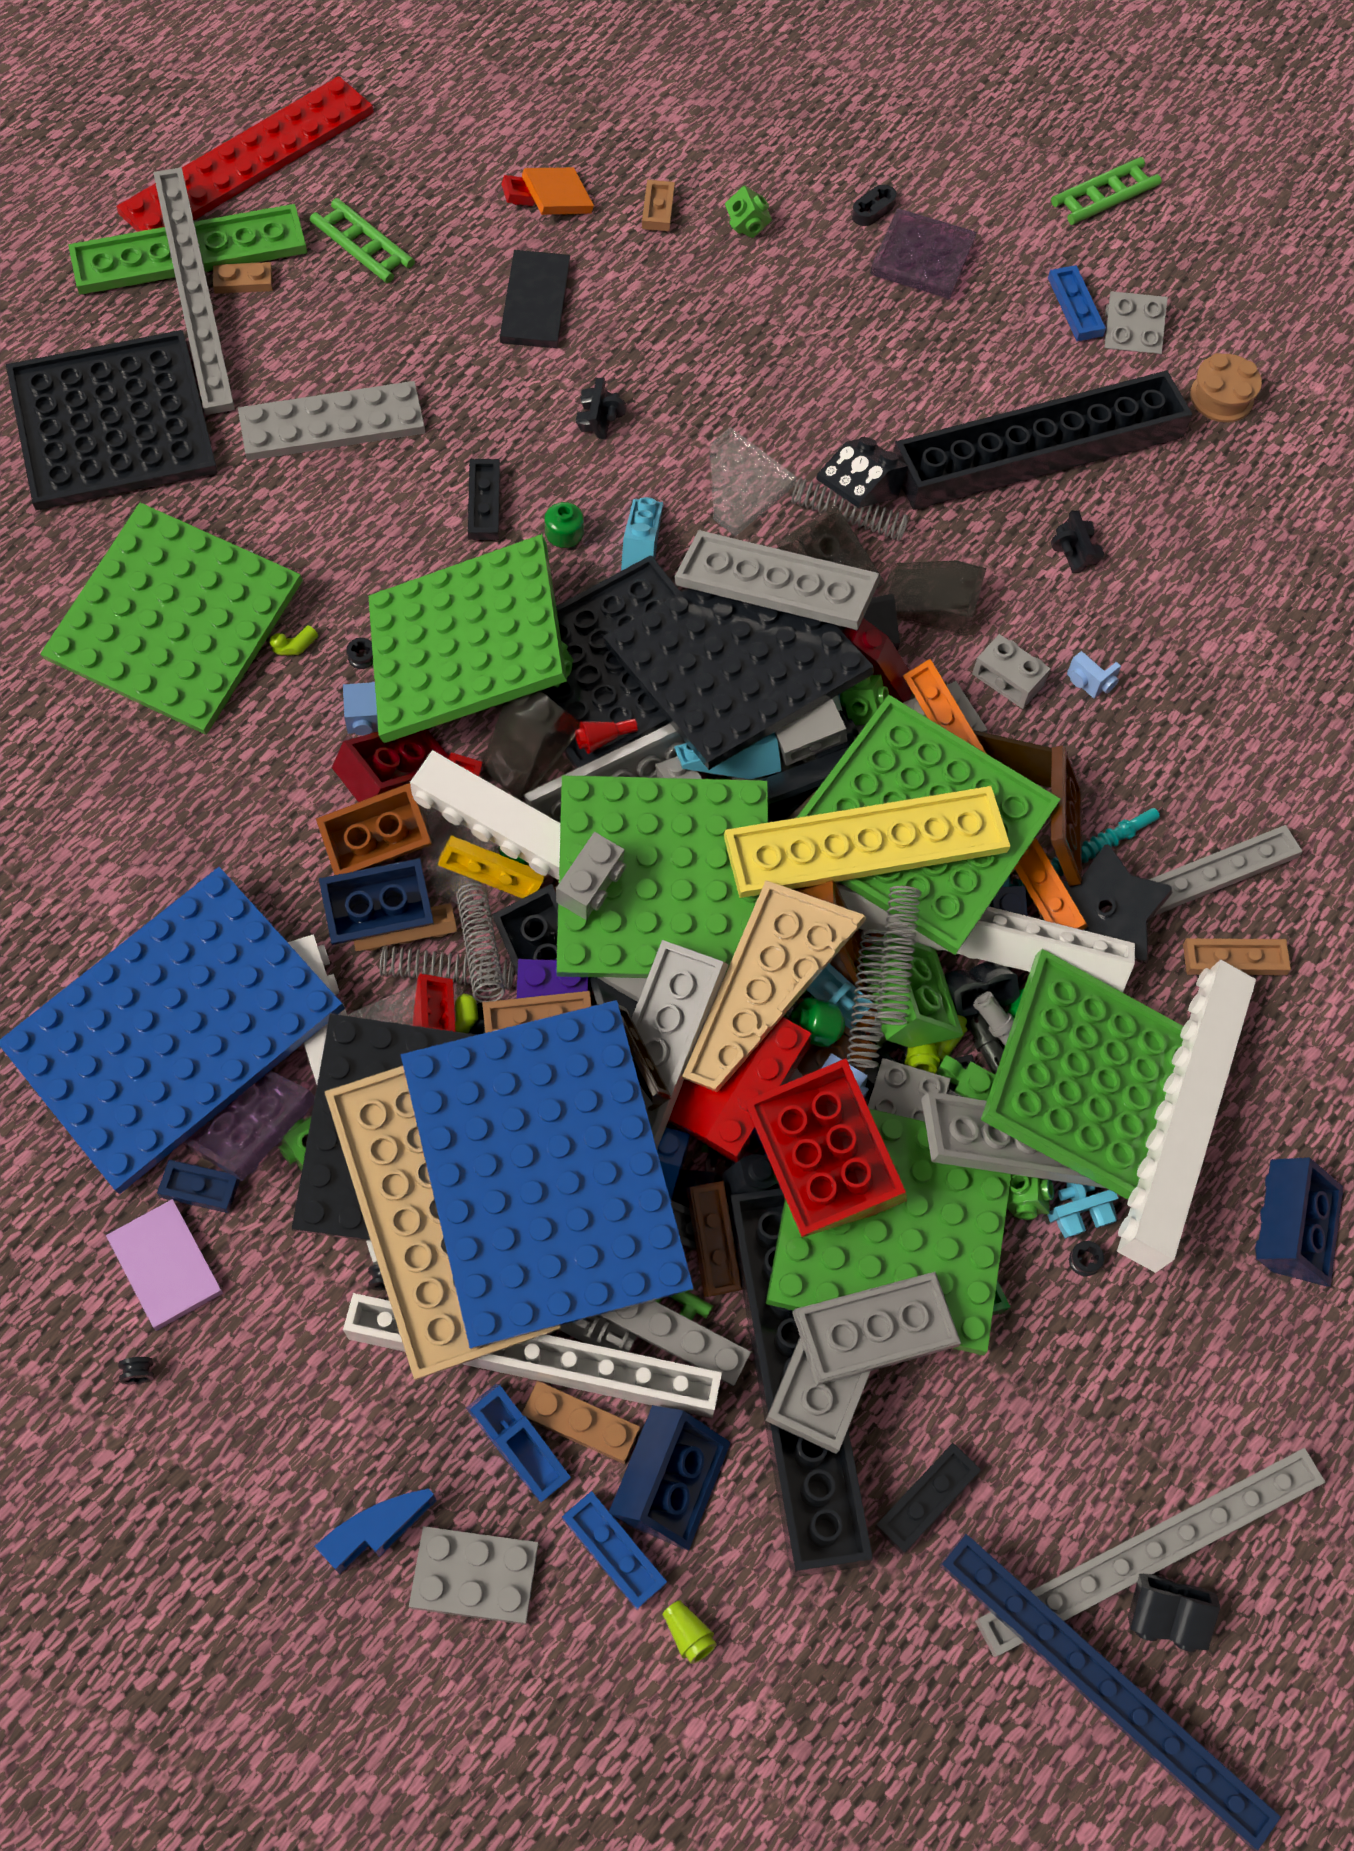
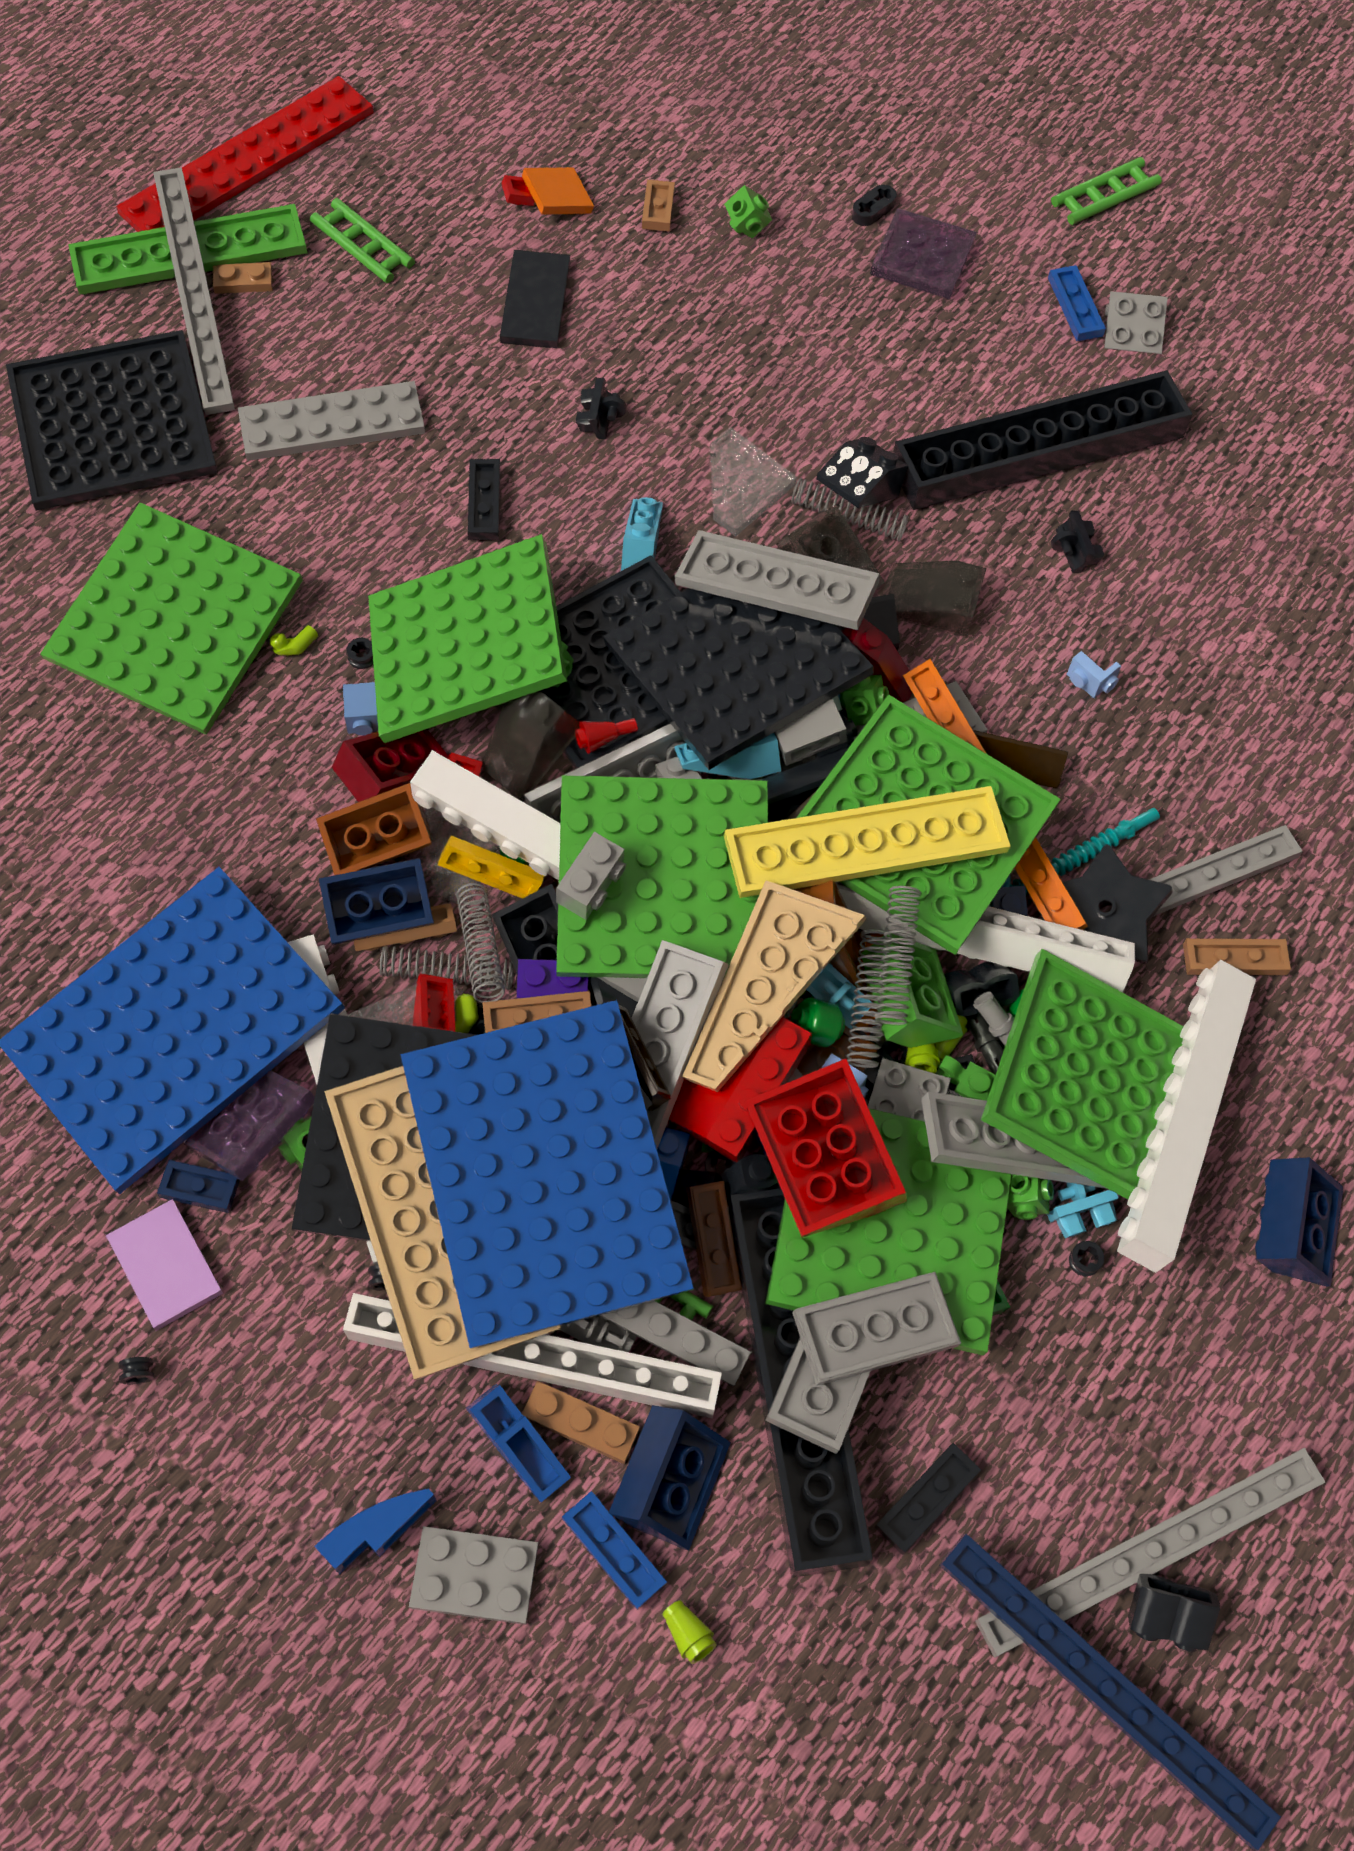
(564, 524): green head -> none
(1011, 671): light grey brick -> none
(1067, 816): reddish brown tile -> none
(1225, 387): medium nougat wheel -> none

